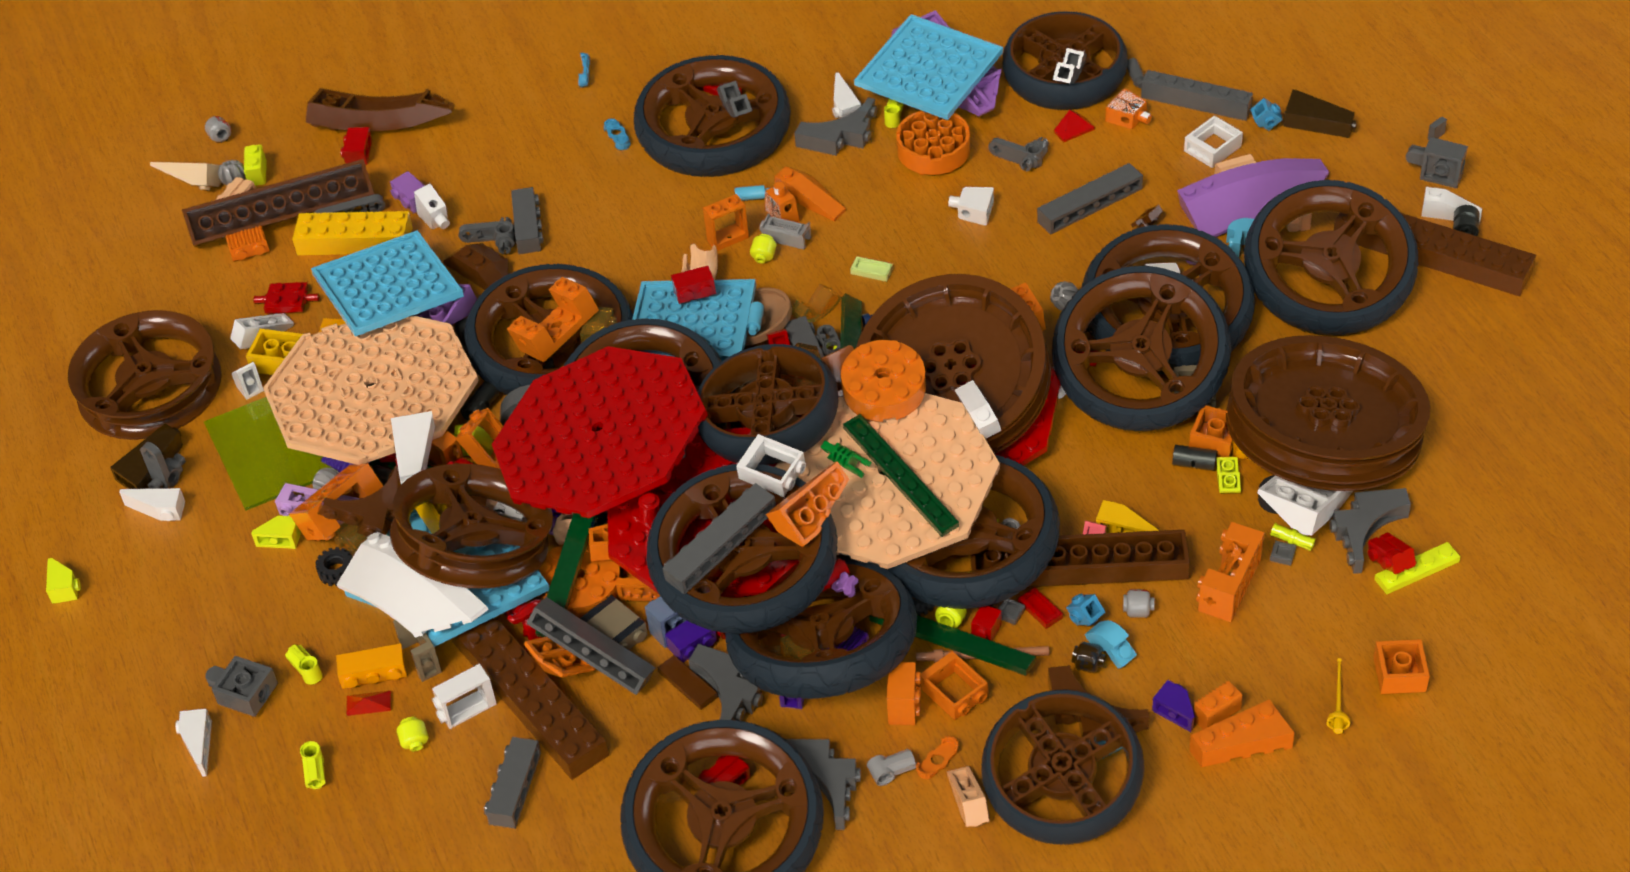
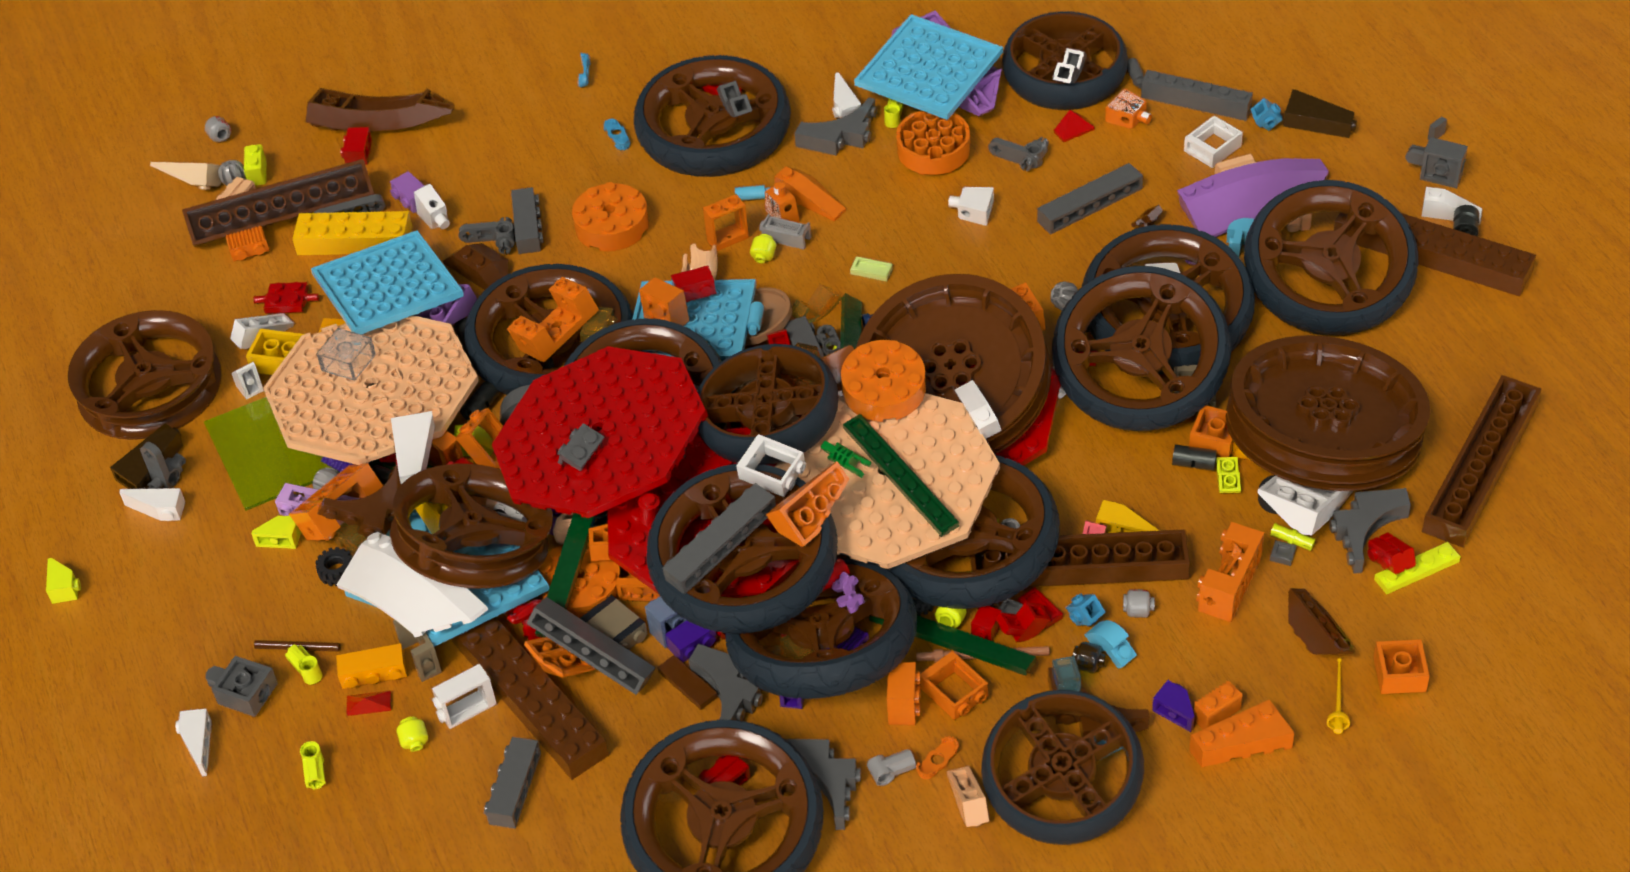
(284, 645): none -> reddish brown bar
(346, 354): none -> clear brick
(580, 447): none -> dark grey bracket
(610, 216): none -> orange brick
(663, 302): none -> orange brick
(851, 600): none -> medium lavender piece
(1025, 623): none -> red brick
(1066, 674): none -> clear light blue brick
(1316, 625): none -> reddish brown wedge
(1481, 461): none -> reddish brown brick

